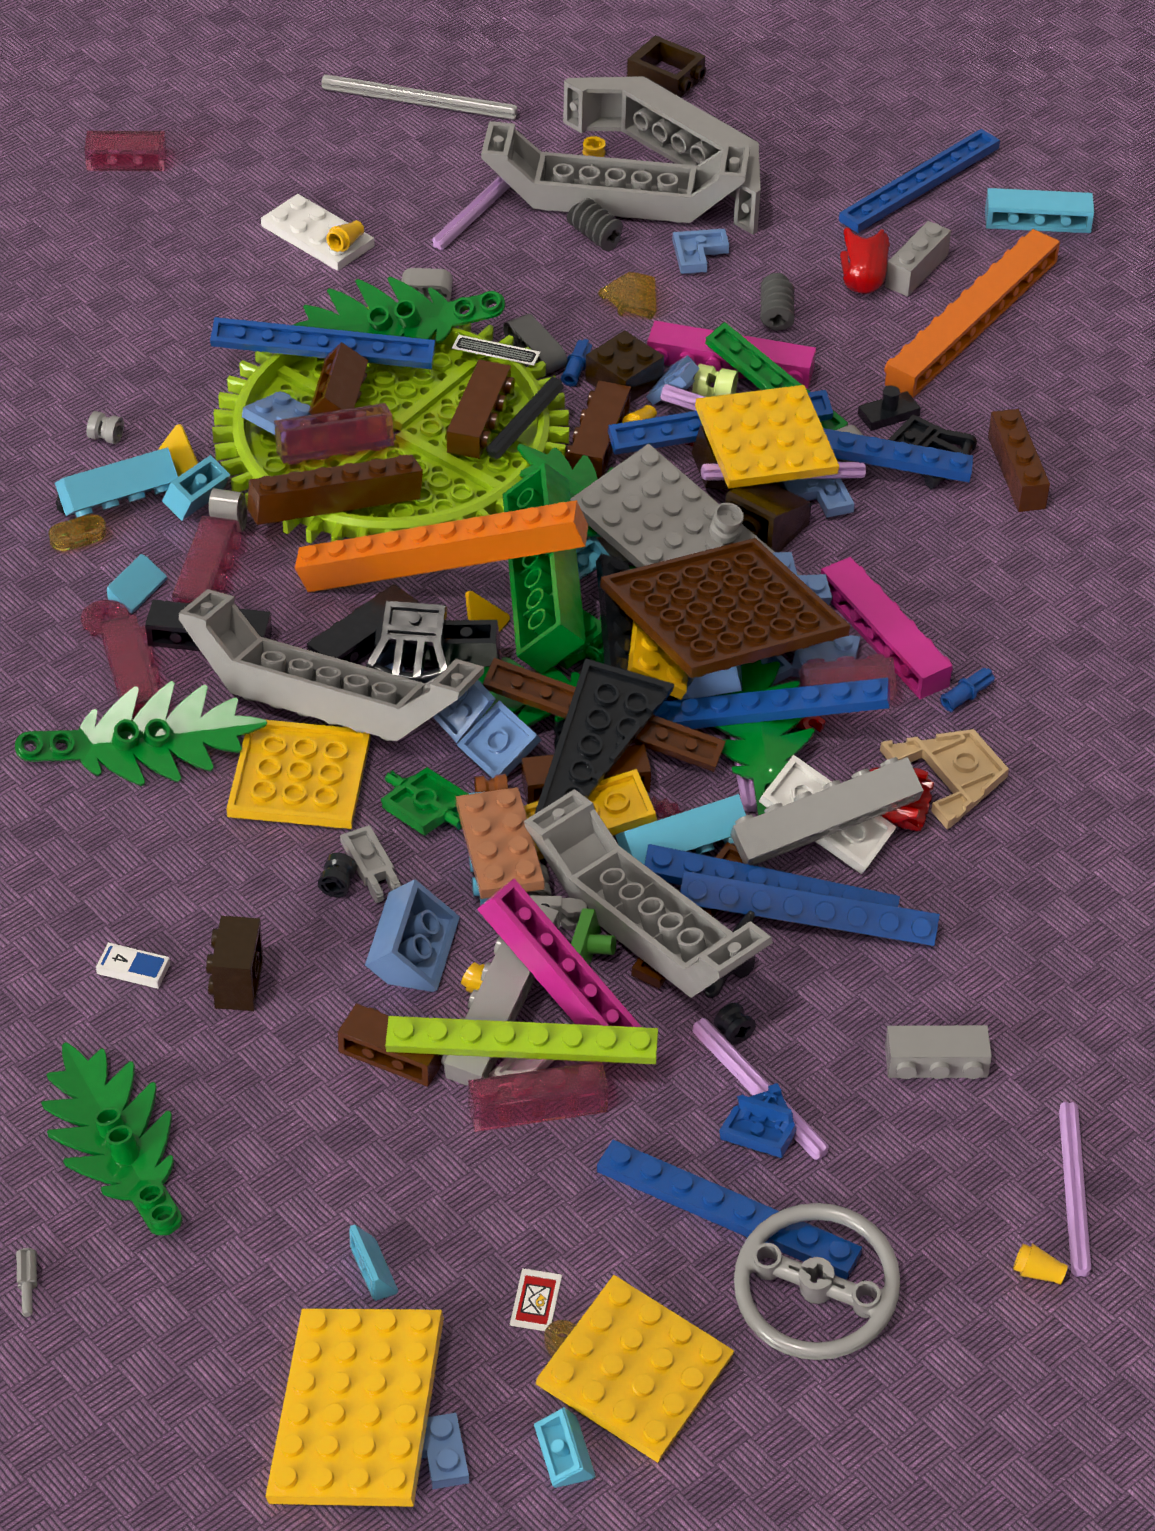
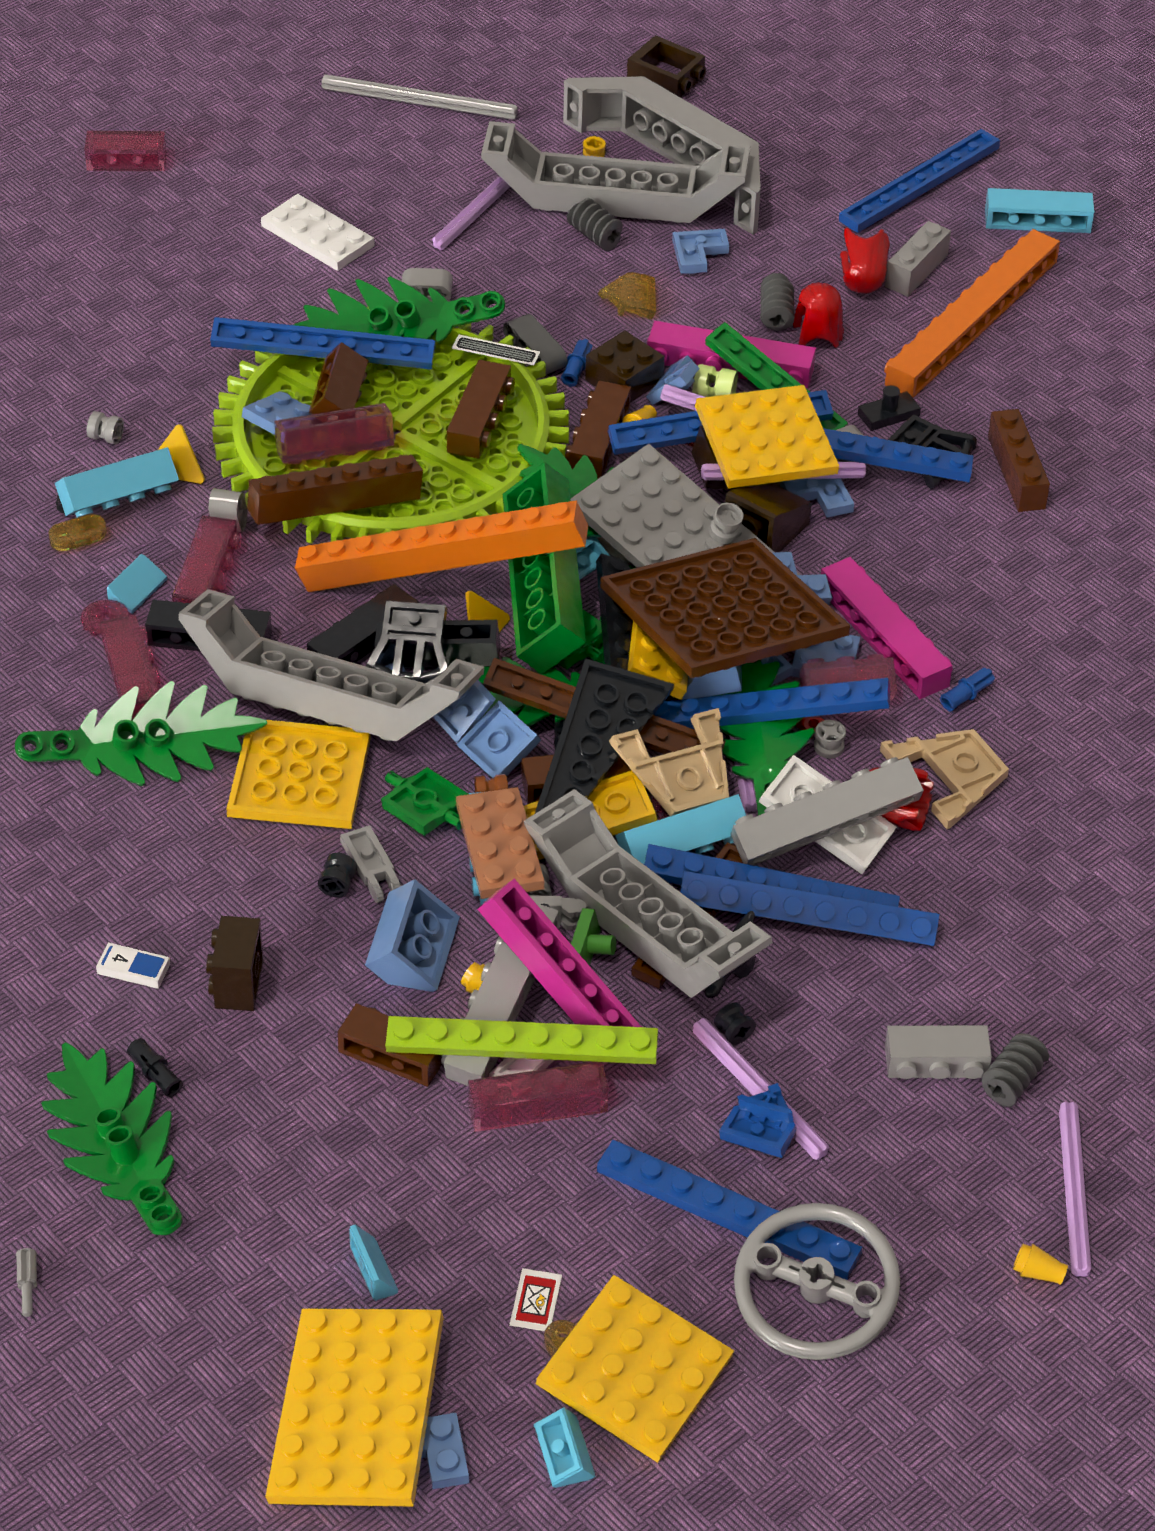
(155, 1067): none -> black pin
(194, 487): medium azure brick -> none
(344, 235): yellow cone -> none
(524, 418): black axle -> none
(682, 777): none -> tan wing
(822, 313): none -> red hair
(829, 739): none -> light grey wheel
(1014, 1069): none -> dark grey piece

